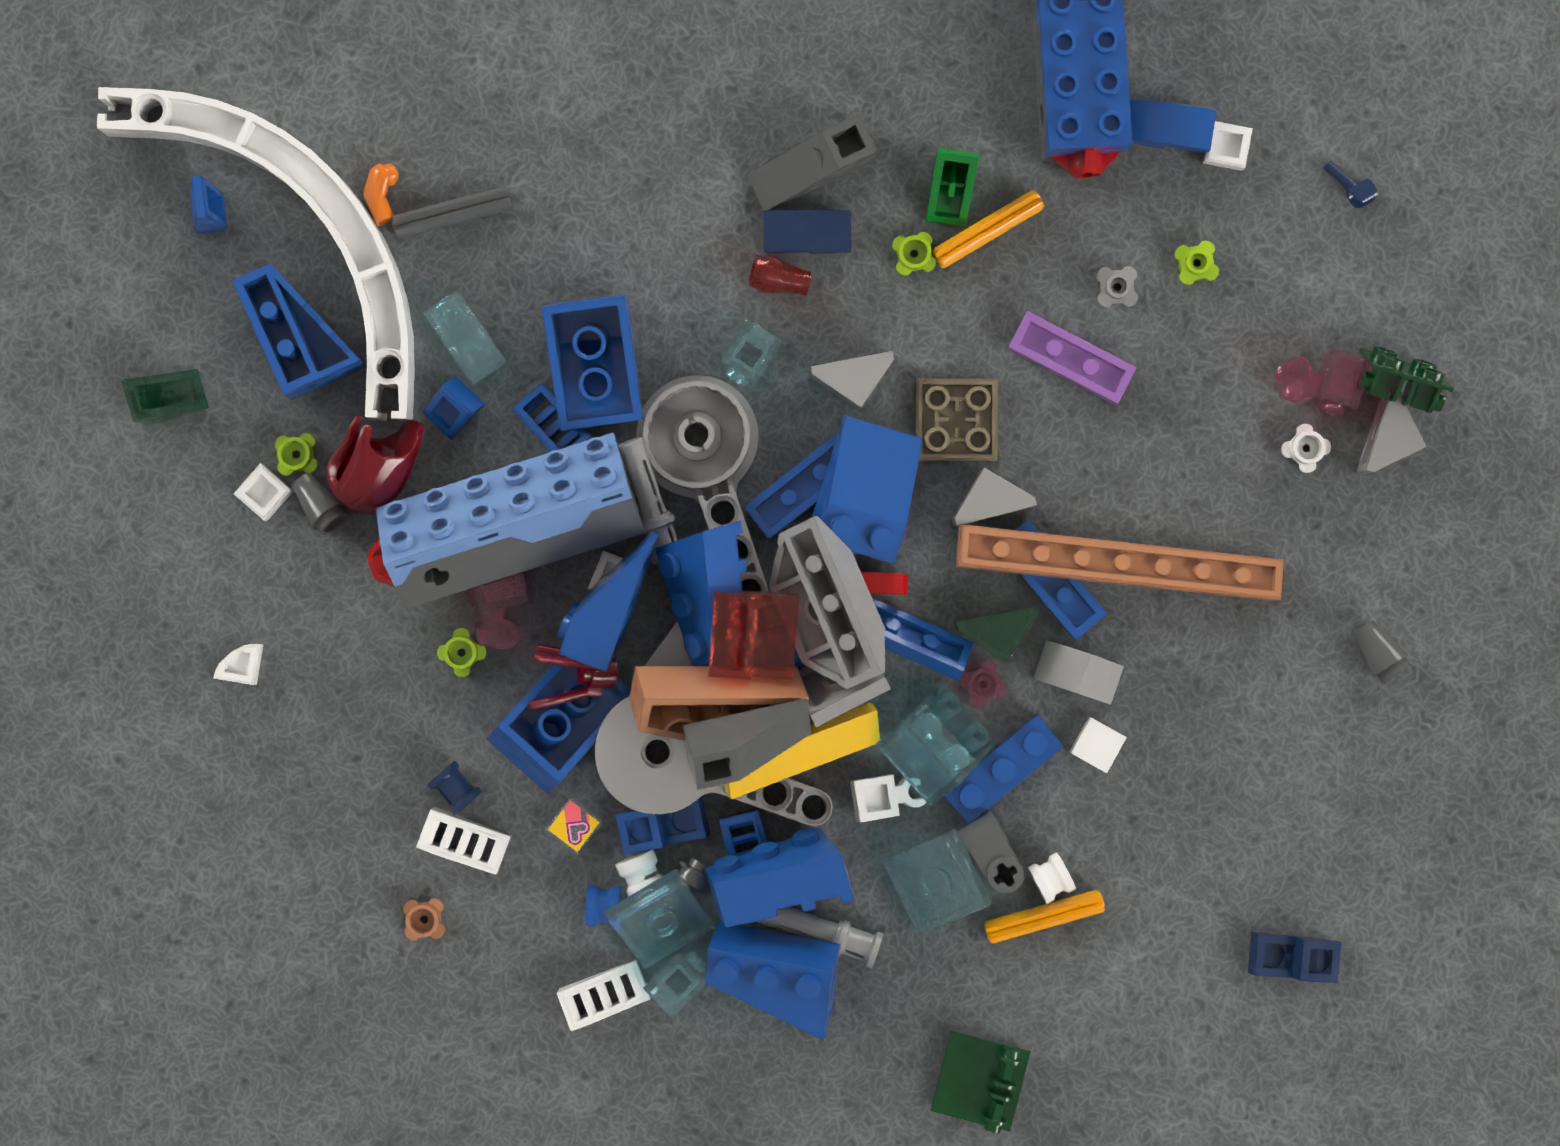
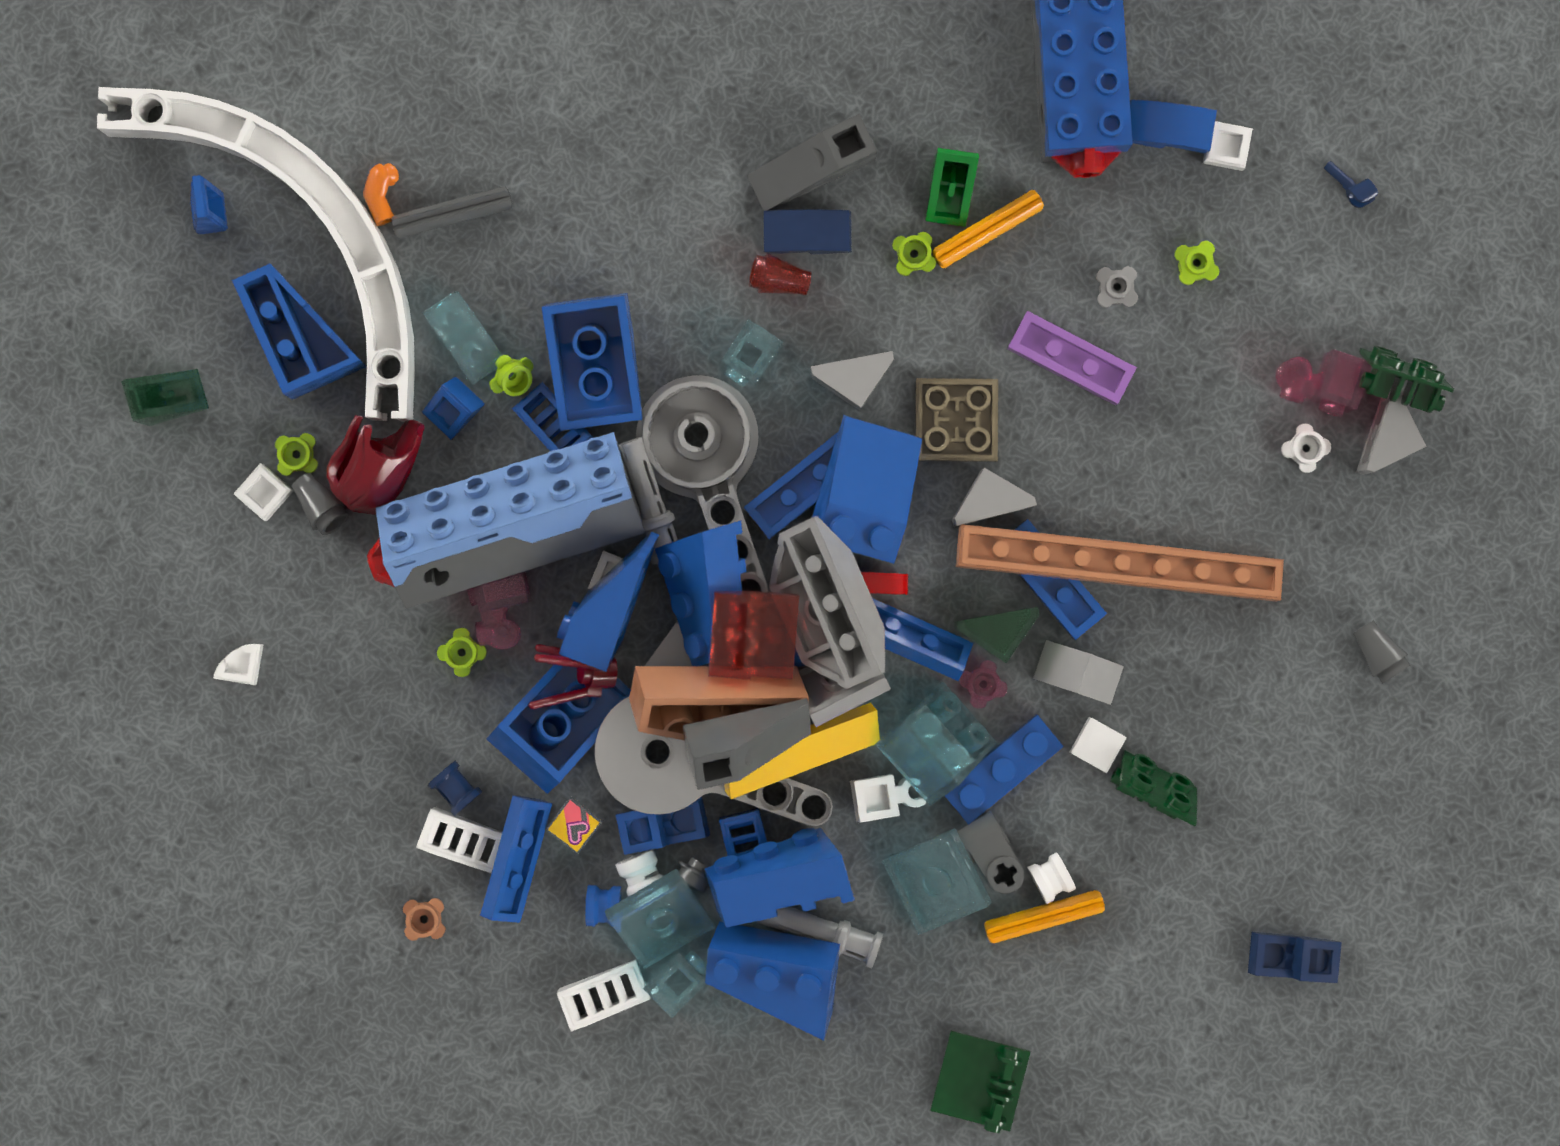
(516, 859): none -> blue plate
(519, 382): none -> lime plate
(1170, 793): none -> dark green hinge

